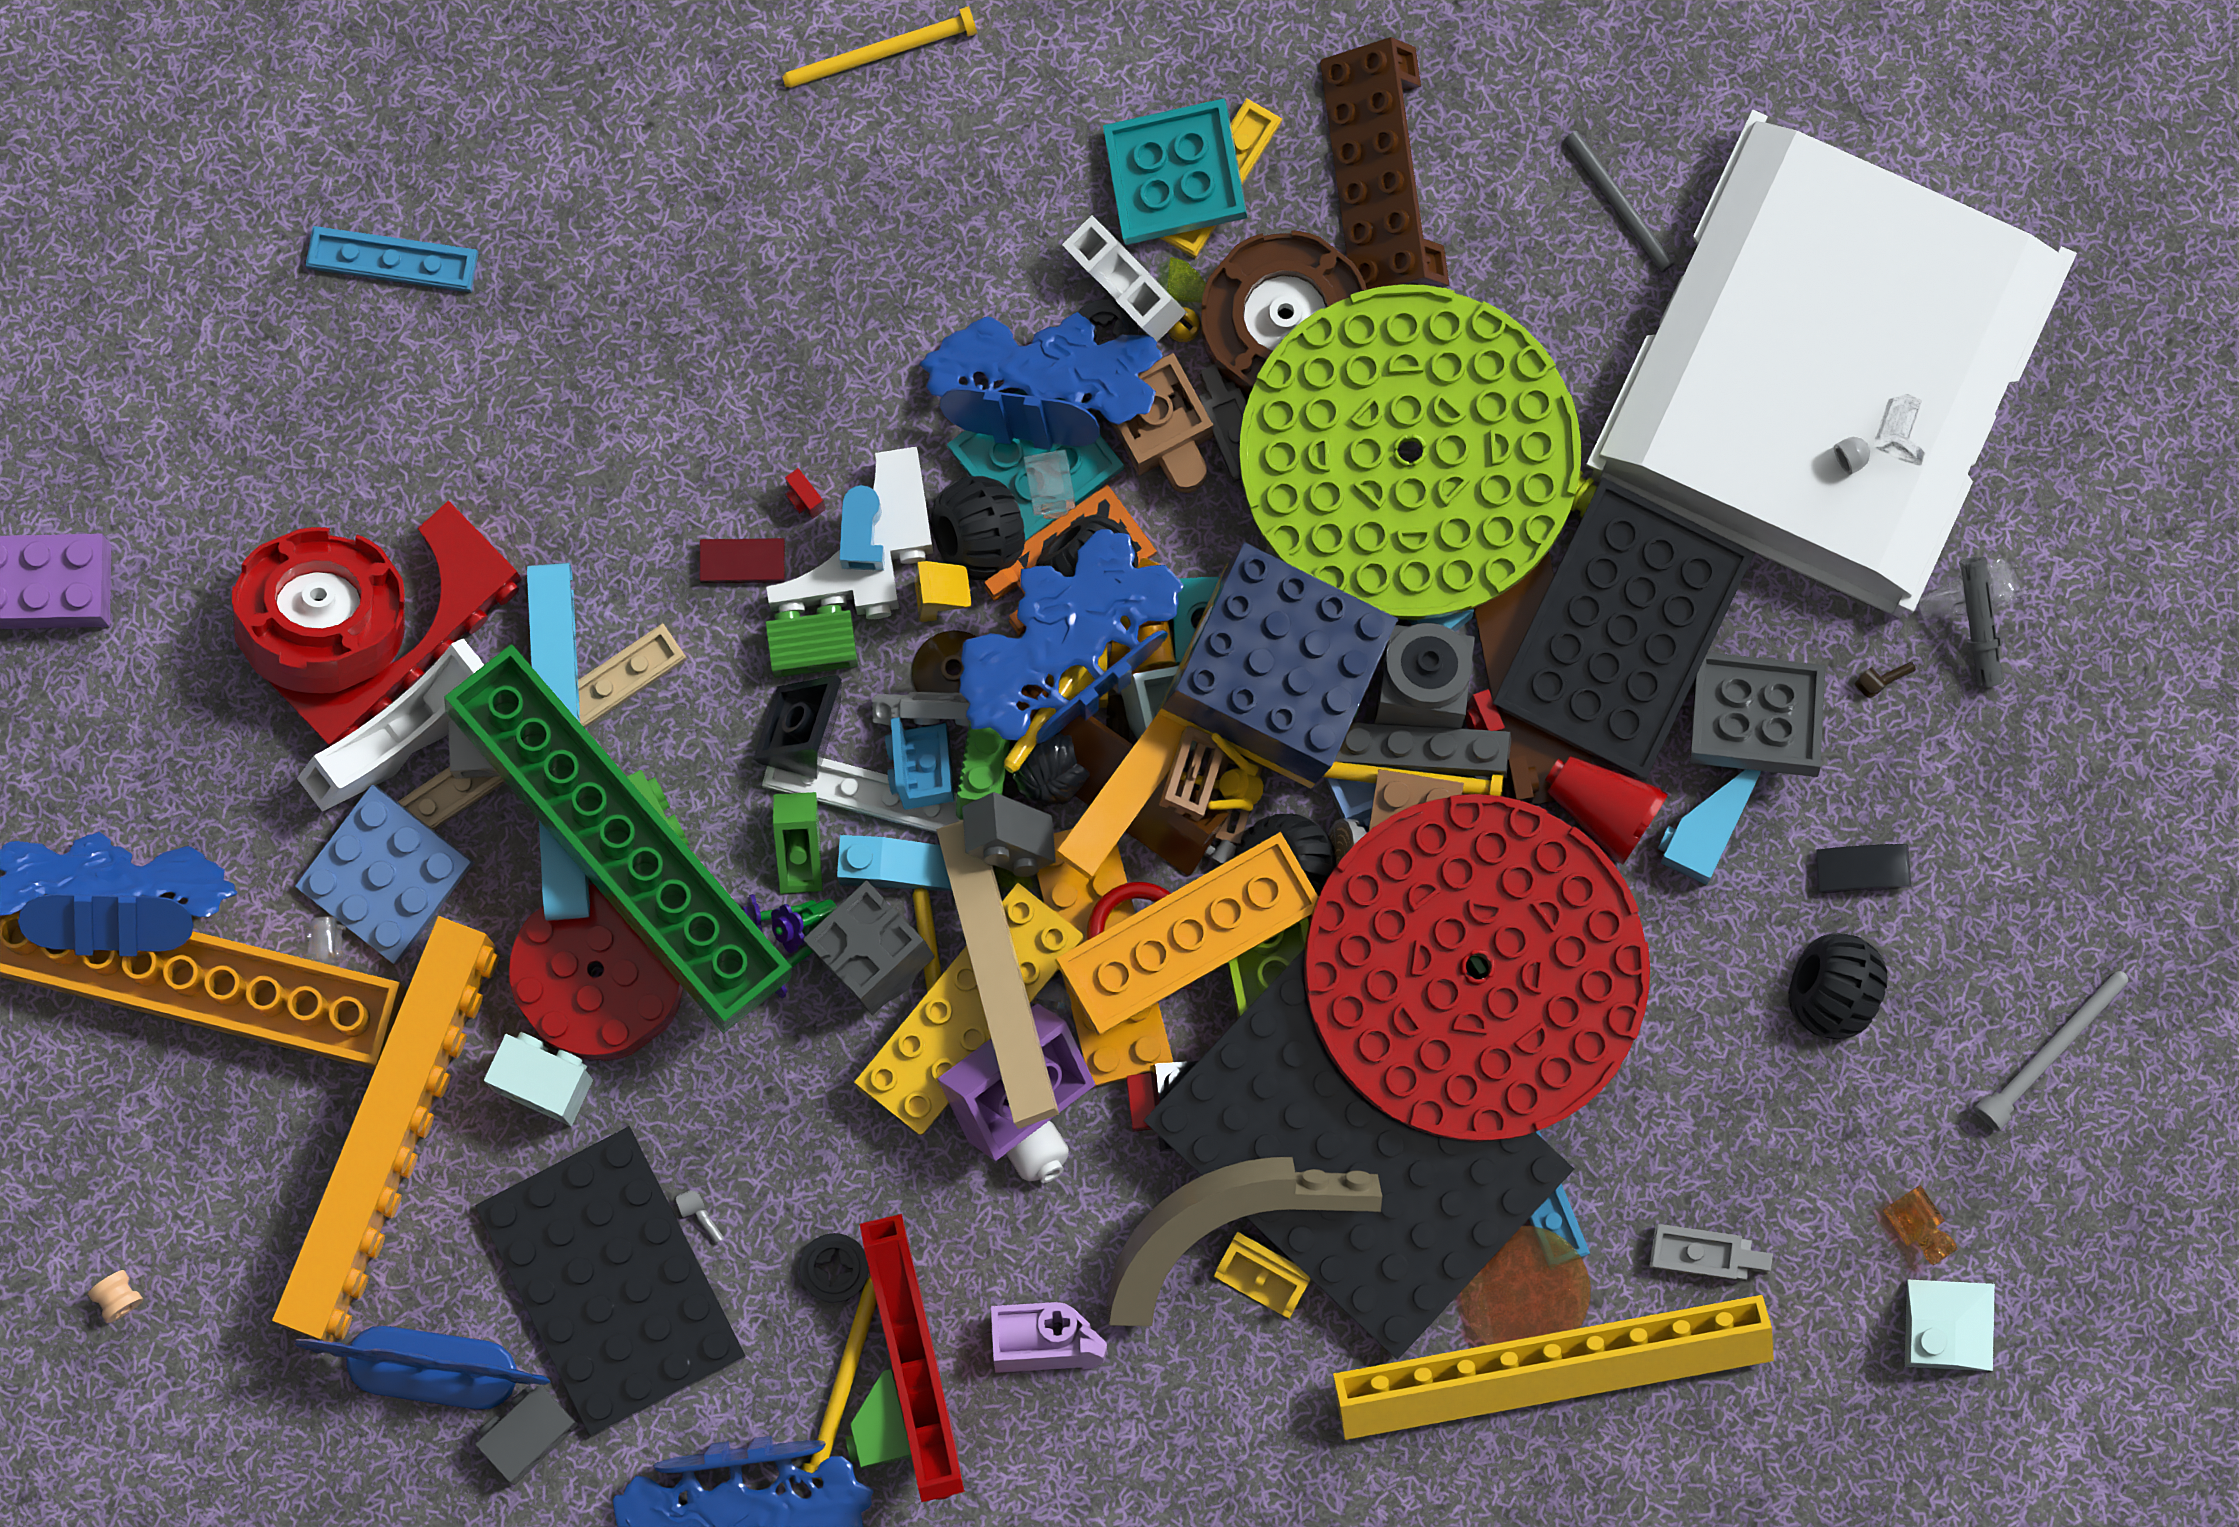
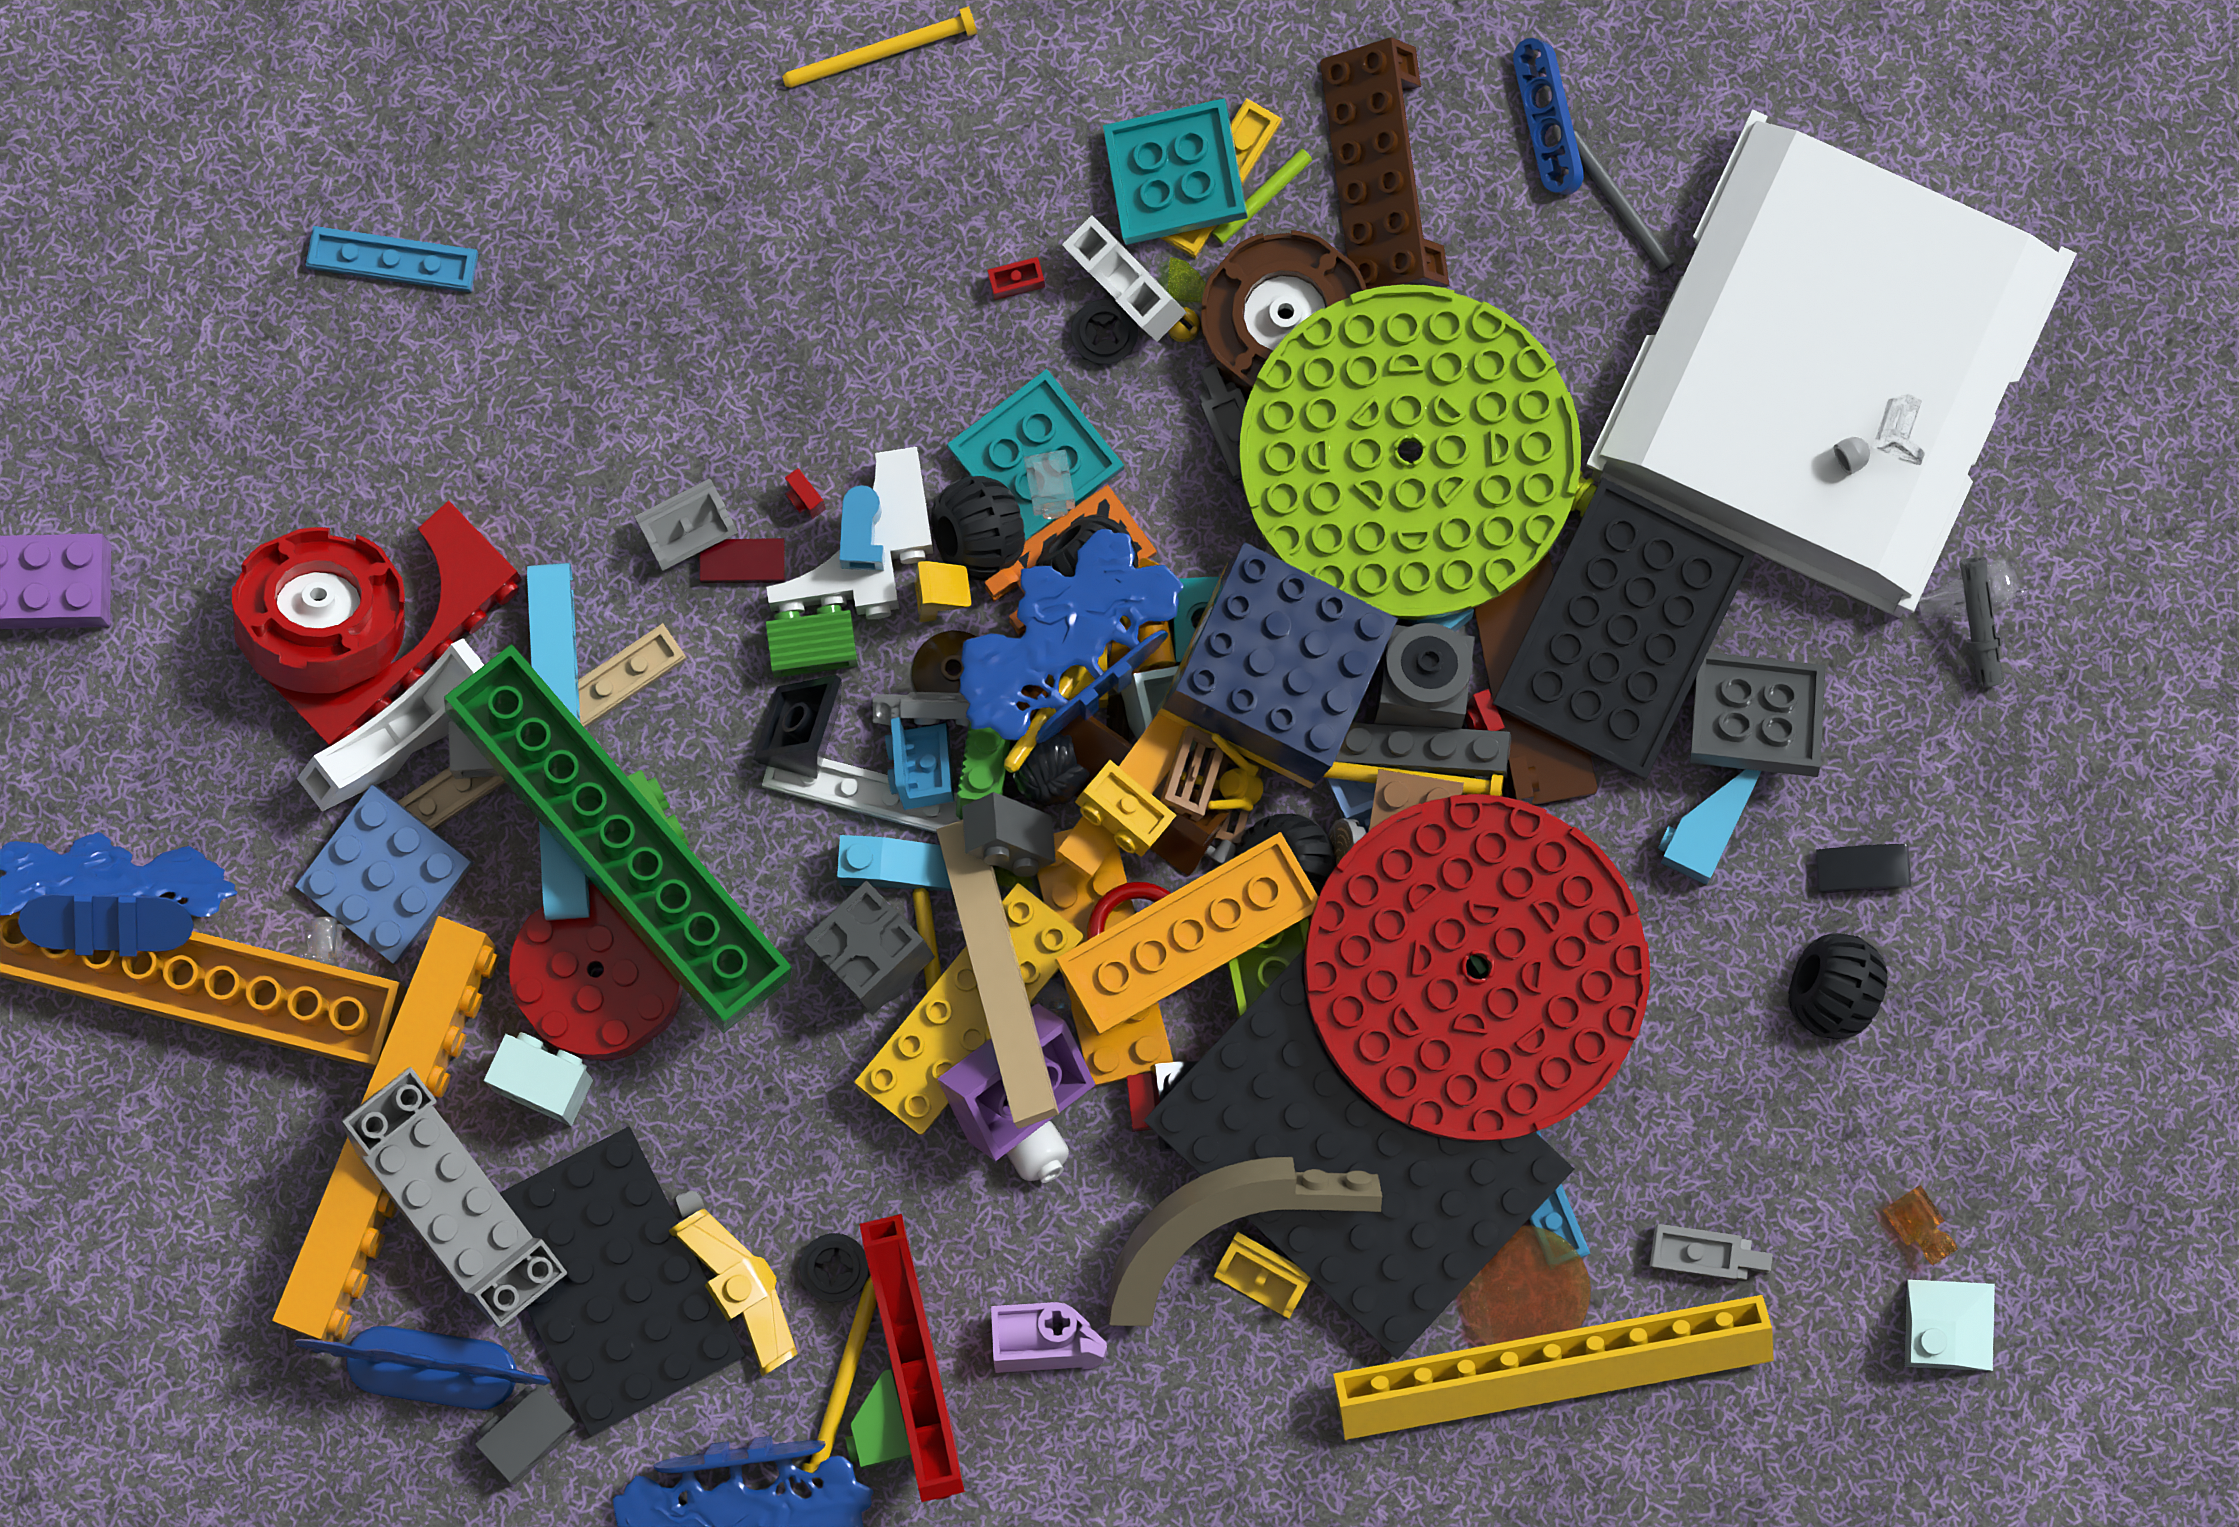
(115, 1296): light nougat wheel -> none
(450, 1200): none -> light grey slope
(686, 524): none -> light grey hinge
(741, 1286): none -> yellow plate
(789, 925): plant -> none
(797, 842): bright green slope -> none
(1016, 278): none -> red piece
(1056, 365): blue plant -> none
(1124, 809): none -> yellow bracket
(1169, 431): medium nougat brick -> none
(1265, 194): none -> lime bar
(1553, 114): none -> blue beam
(1605, 804): red cone -> none
(1871, 683): dark brown hand -> none
(1997, 1108): light grey piece -> none

